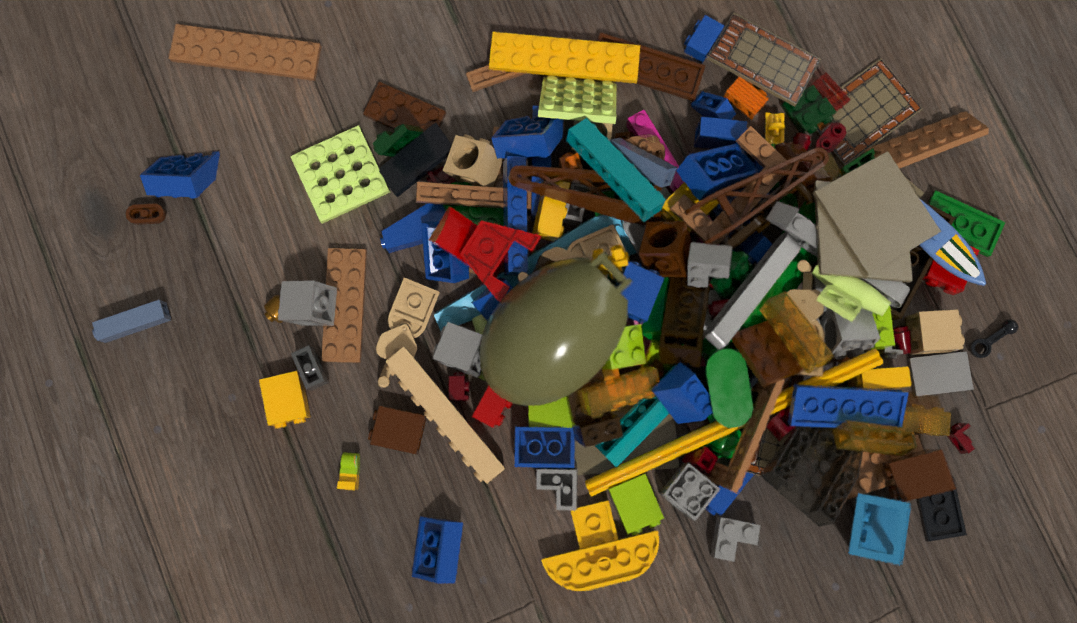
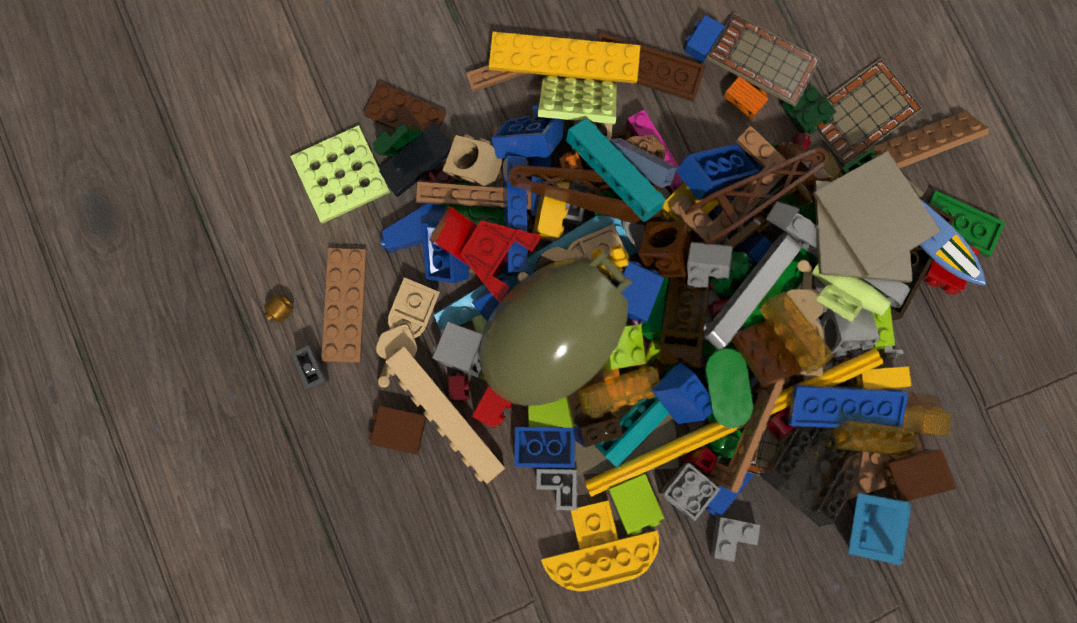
(131, 321): sand blue brick -> none
(147, 214): reddish brown plate -> none
(180, 175): blue wedge -> none
(245, 52): medium nougat plate -> none
(284, 399): yellow brick -> none
(307, 303): light grey brick -> none
(349, 471): leg -> none
(437, 550): blue slope -> none
(713, 106): blue slope -> none
(718, 132): blue brick -> none
(774, 128): yellow hips -> none
(821, 87): clear red tile -> none
(831, 137): dark red plate -> none
(902, 338): dark red cone -> none
(935, 332): tan brick -> none
(940, 374): light grey tile -> none
(941, 515): black tile -> none
(960, 440): dark red bracket -> none
(1008, 327): black piece -> none

